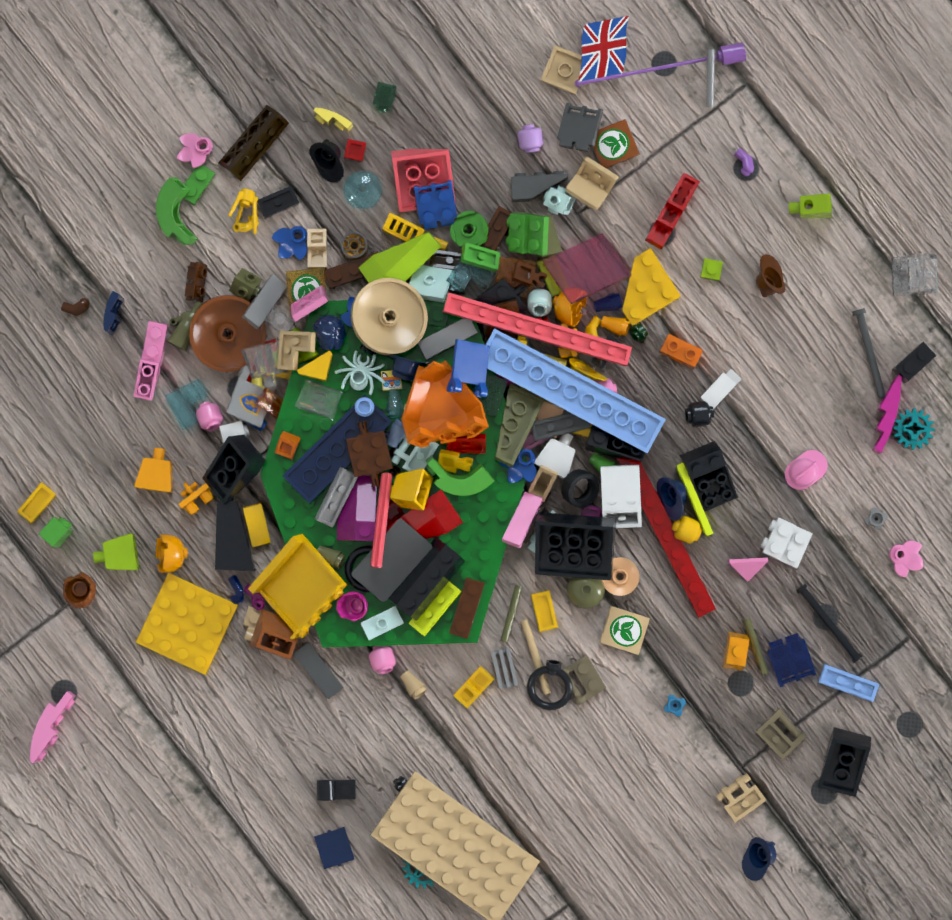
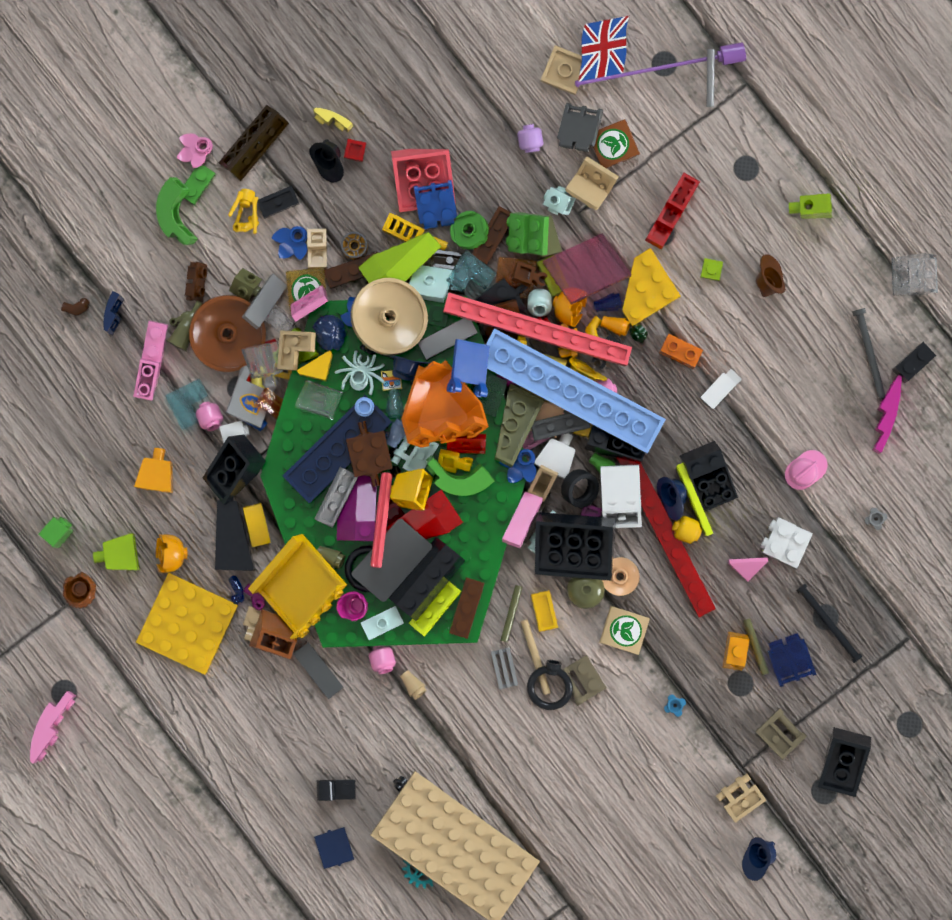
(36, 503): yellow tile -> none
(202, 492): light orange hips -> none
(287, 445): orange slope -> none
(362, 199): clear light blue dish -> none
(384, 97): clear green brick -> none
(474, 686): yellow slope -> none
(480, 257): bright green plate -> none
(528, 188): dark grey slope -> none
(699, 414): black head -> none
(747, 161): medium lavender arm -> none
(848, 683): light blue tile -> none
(909, 557): bright pink plate -> none
(912, 438): teal gear -> none

